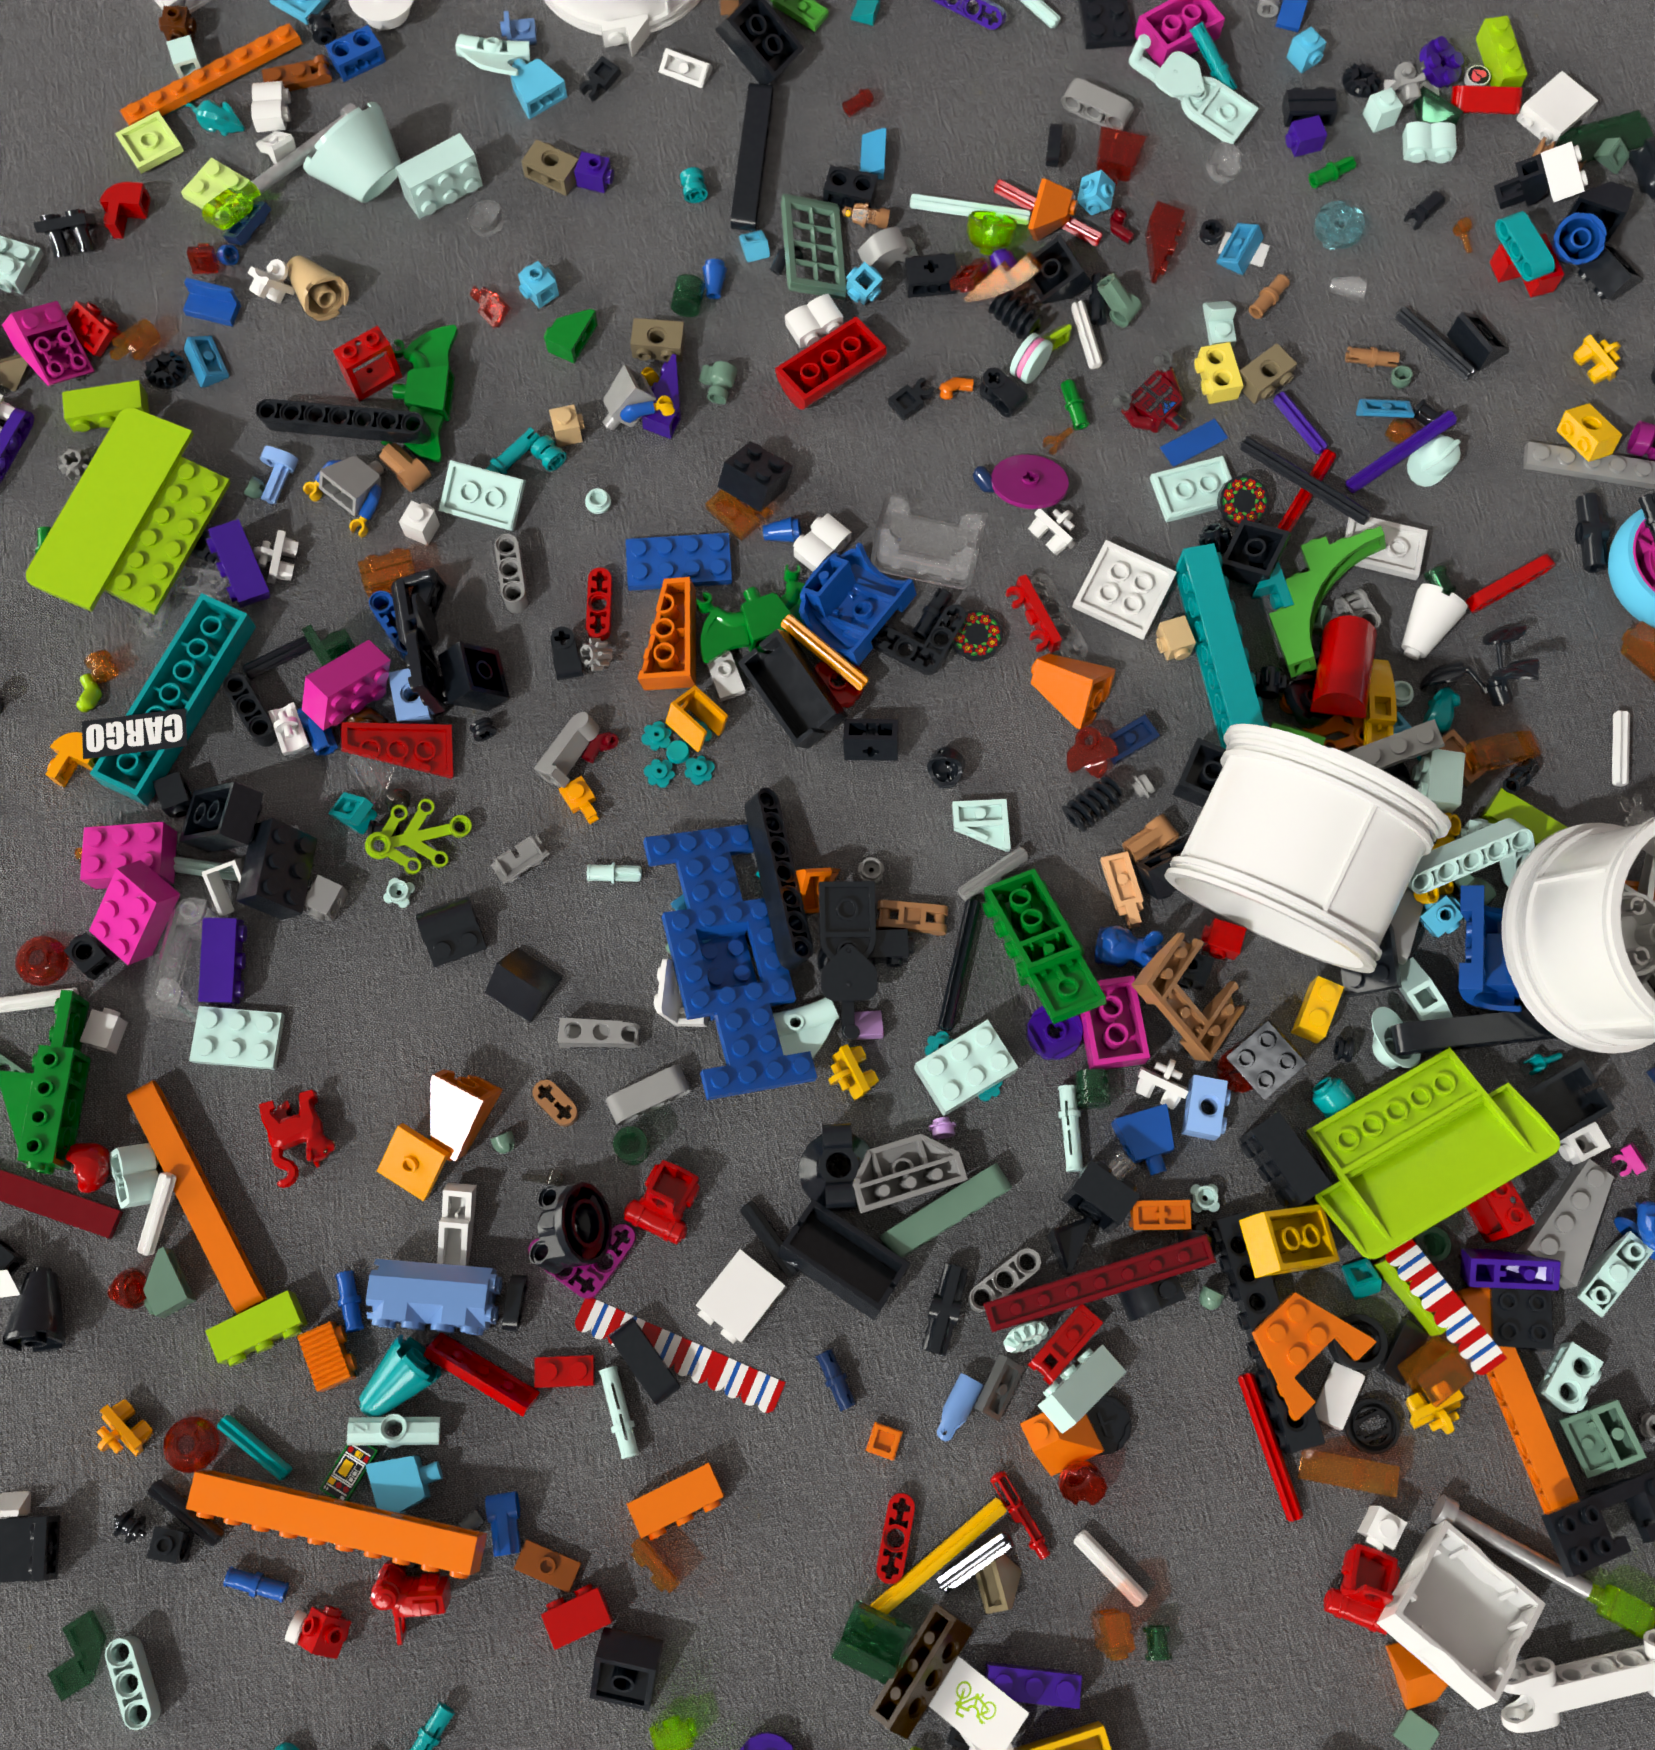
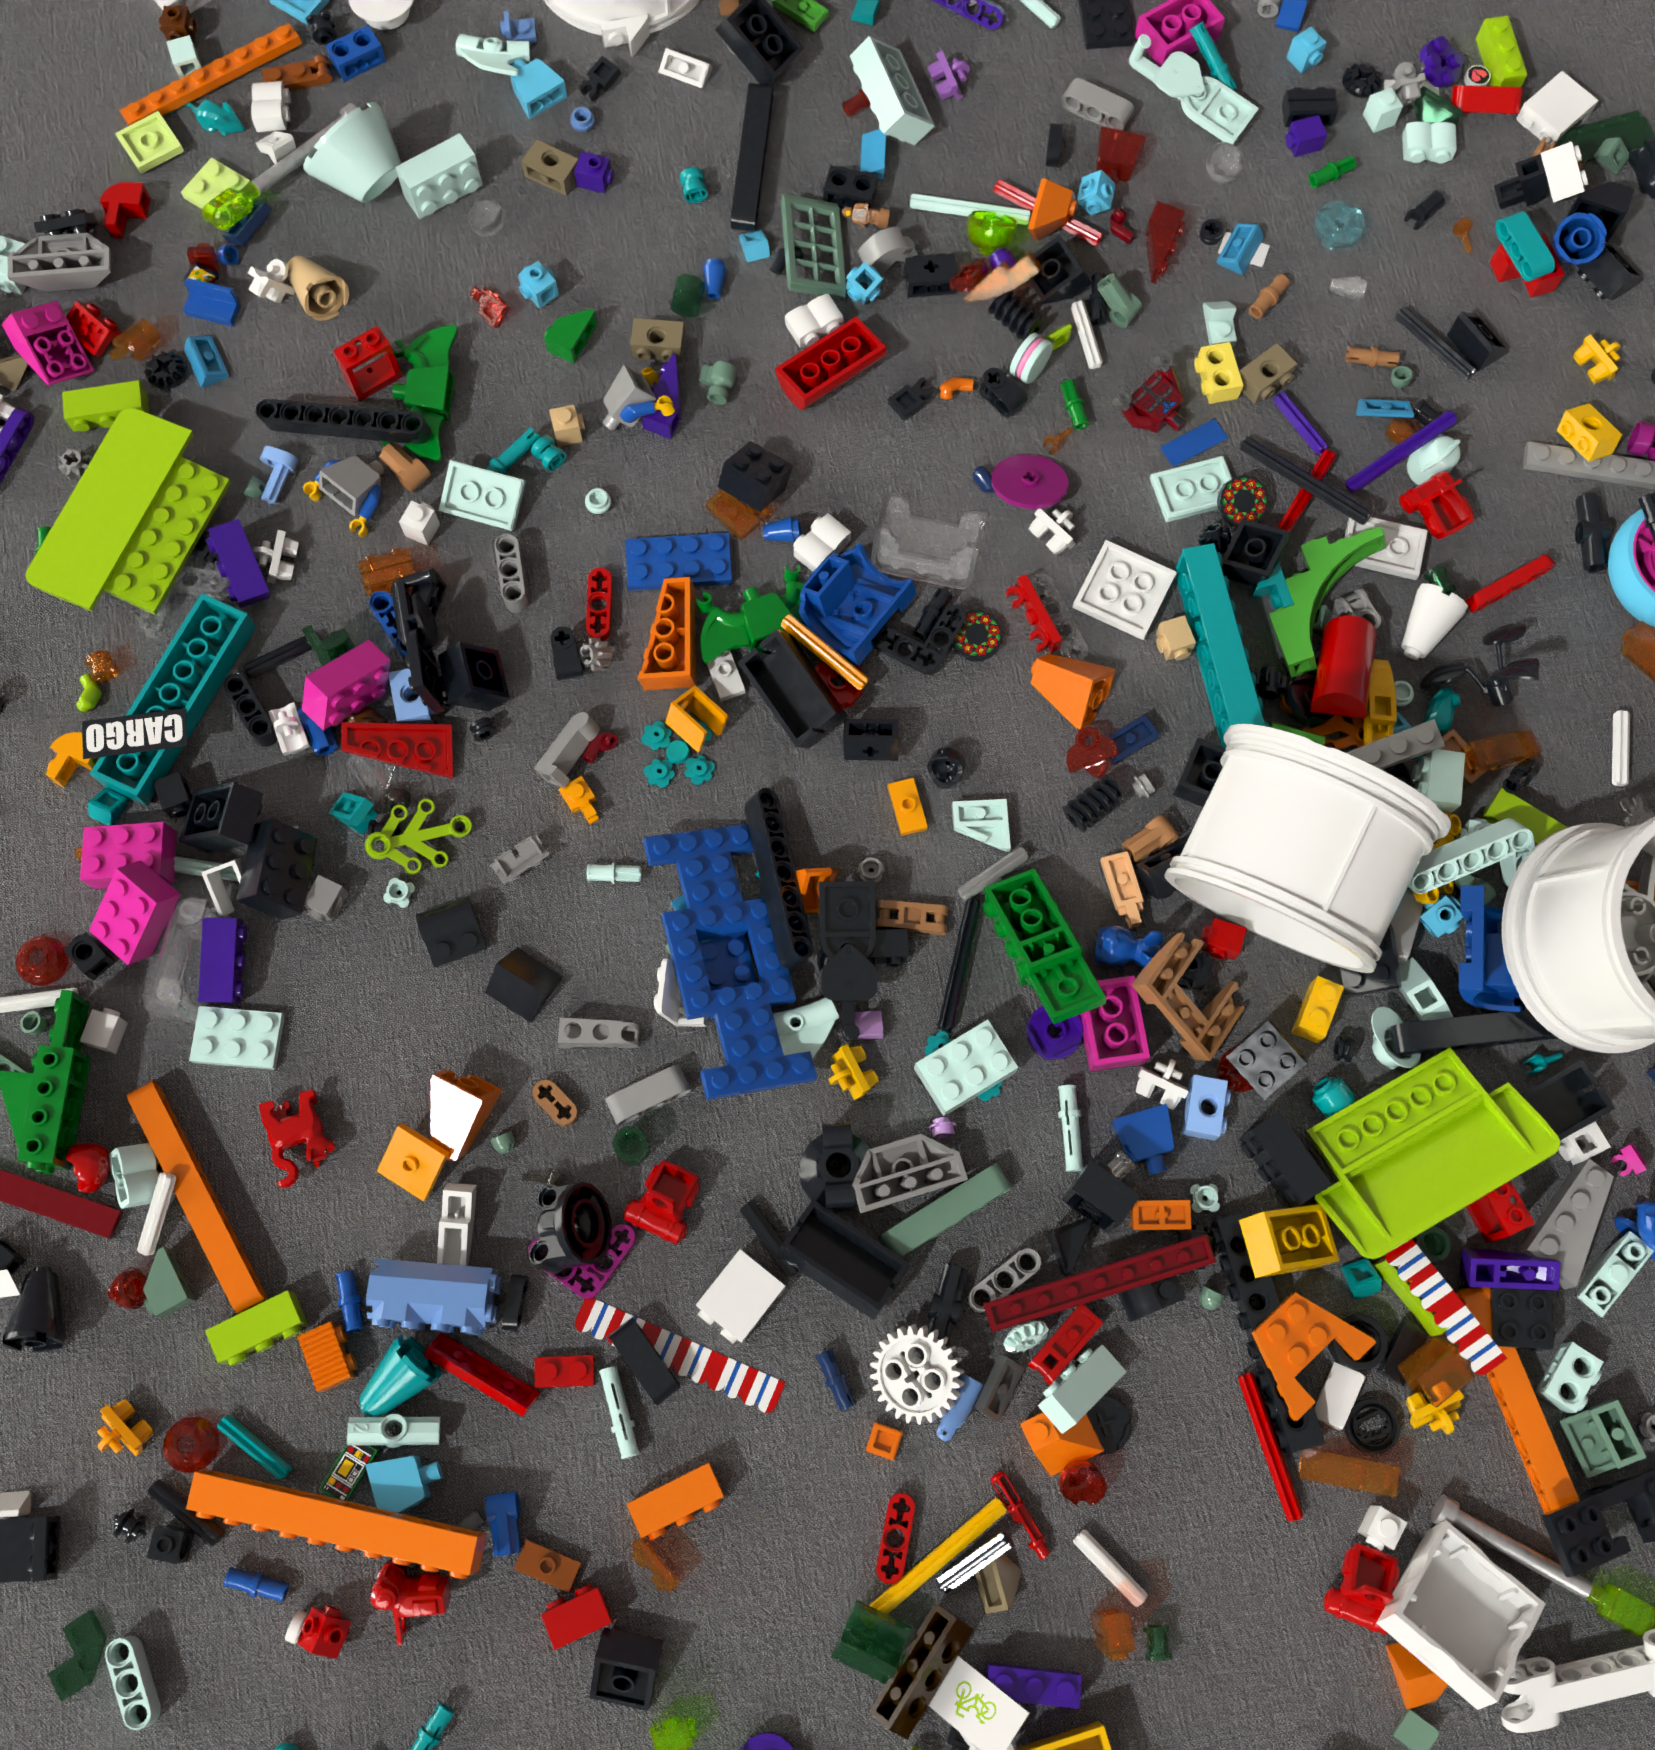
(33, 1023): none -> sand green hinge
(60, 262): none -> light grey wedge
(106, 806): none -> teal slope
(202, 273): none -> tile
(582, 119): none -> medium blue plate
(891, 91): none -> light aqua brick
(897, 1388): none -> white gear
(907, 806): none -> light orange plate
(957, 71): none -> medium lavender hips
(1093, 1088): clear green piece -> none
(1439, 505): none -> red piece

